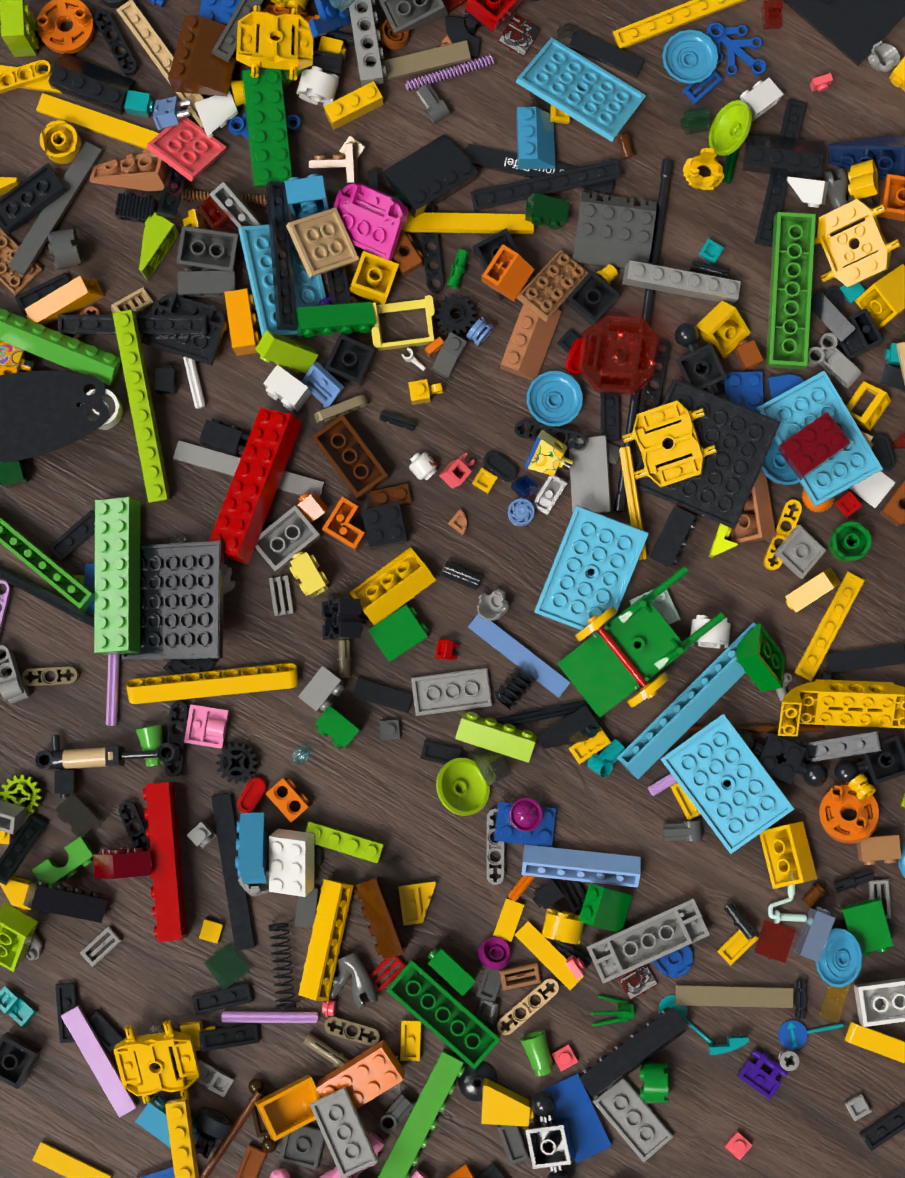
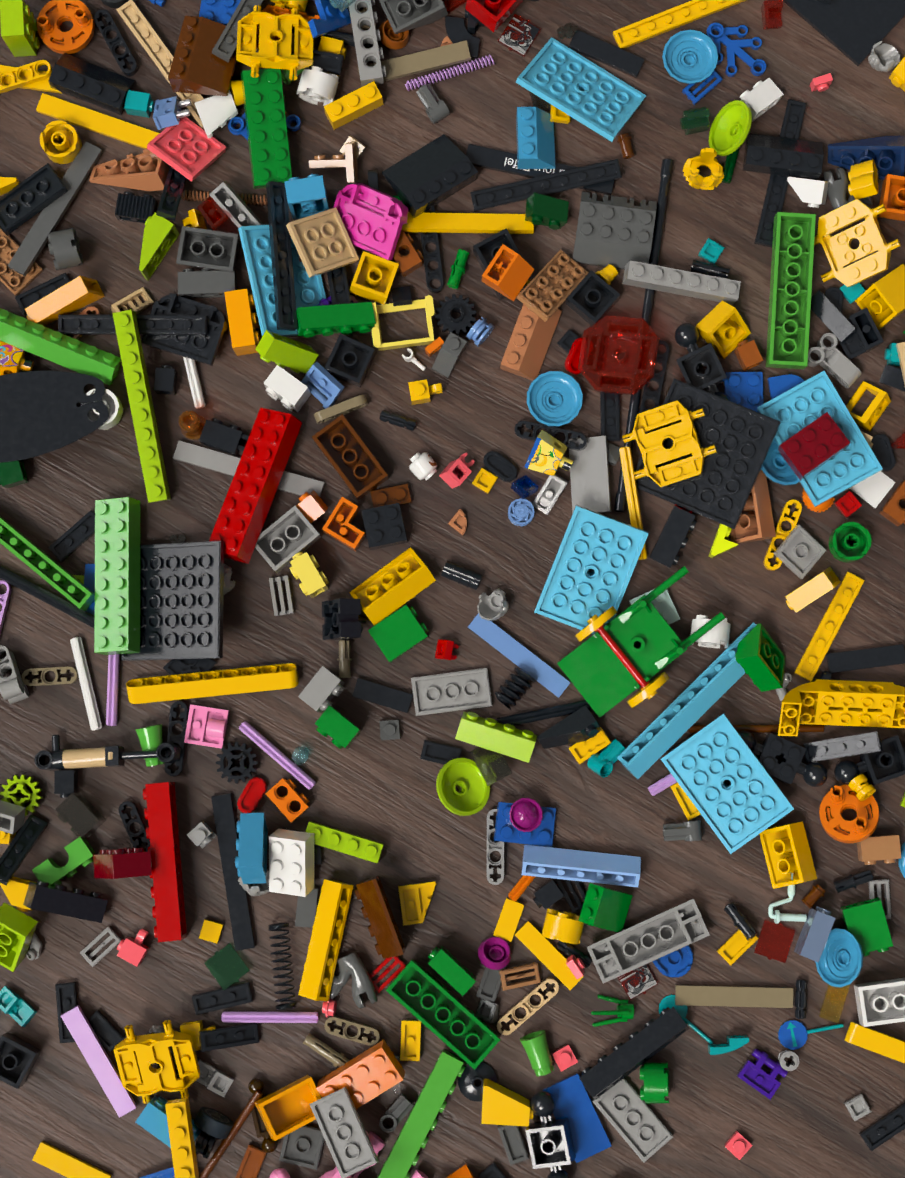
(86, 683): none -> white axle
(133, 949): none -> coral brick
(195, 429): none -> clear orange plant
(277, 755): none -> lavender axle
(401, 296): none -> black tile

